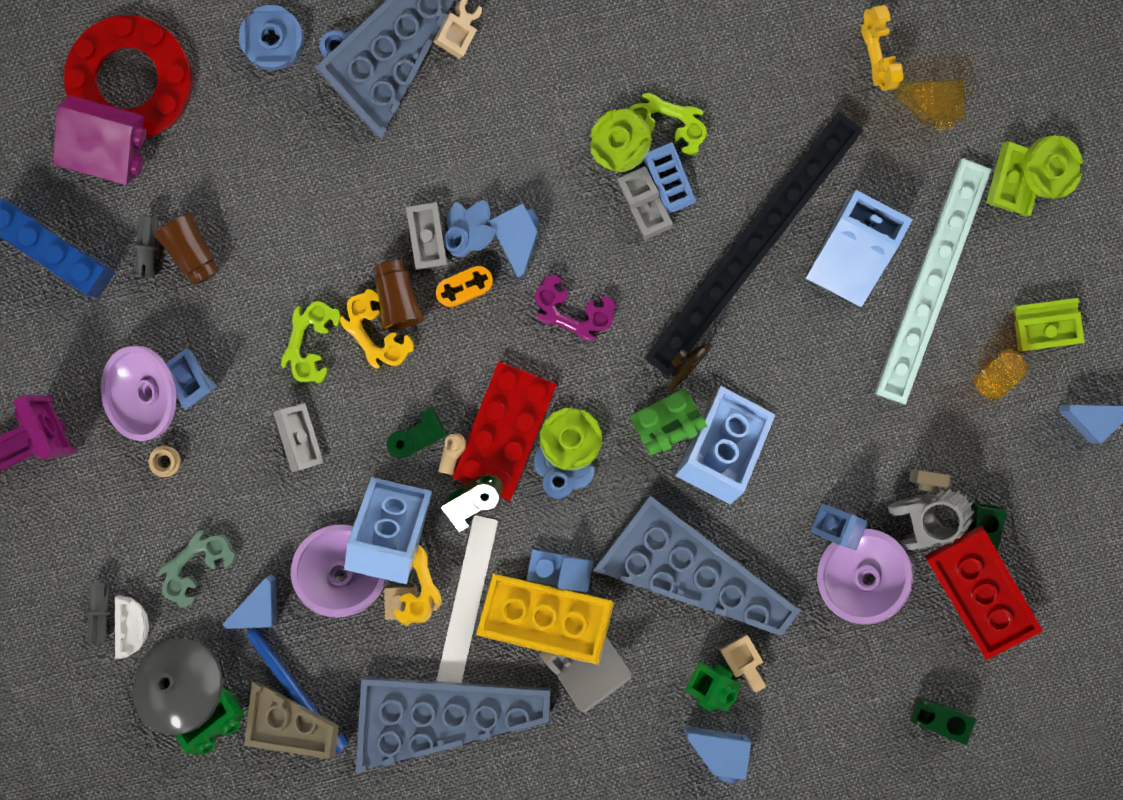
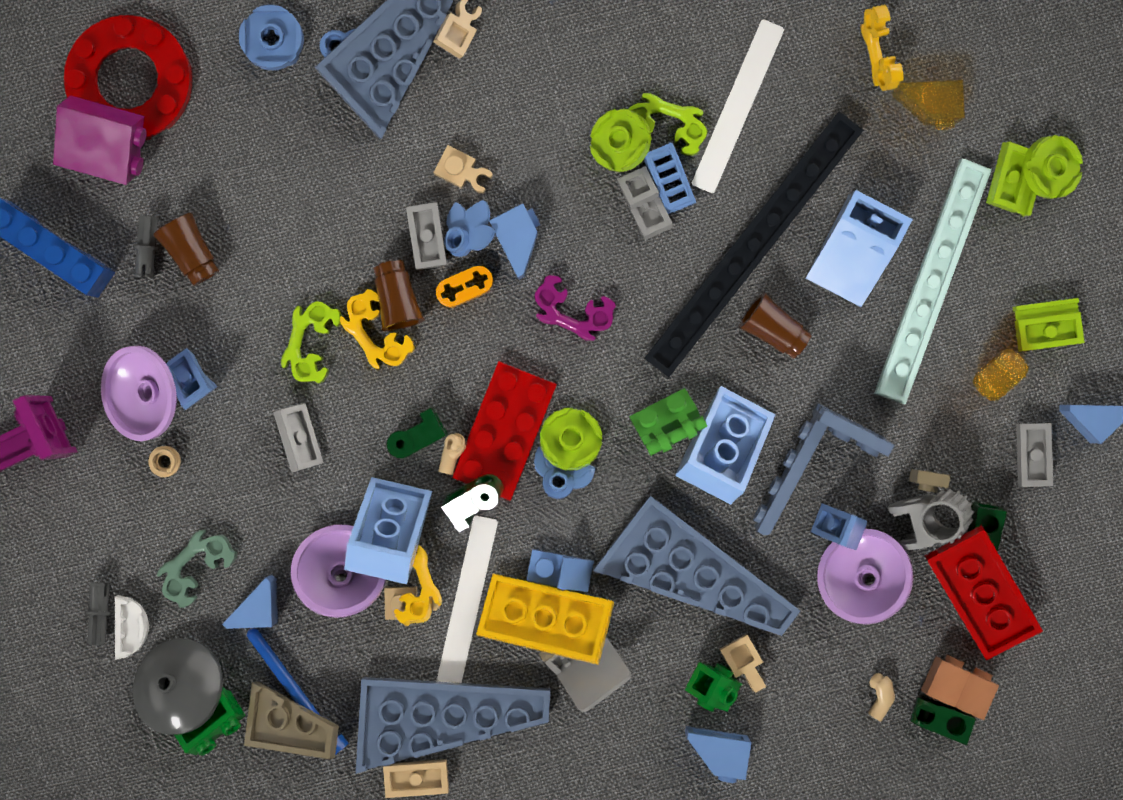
(416, 778): none -> tan plate
(458, 168): none -> tan plate
(685, 363): dark brown dish -> none
(737, 106): none -> white sticker
(775, 326): none -> reddish brown plant
(797, 459): none -> sand blue bracket
(885, 696): none -> tan arm
(960, 687): none -> nougat brick
(1034, 454): none -> light grey plate

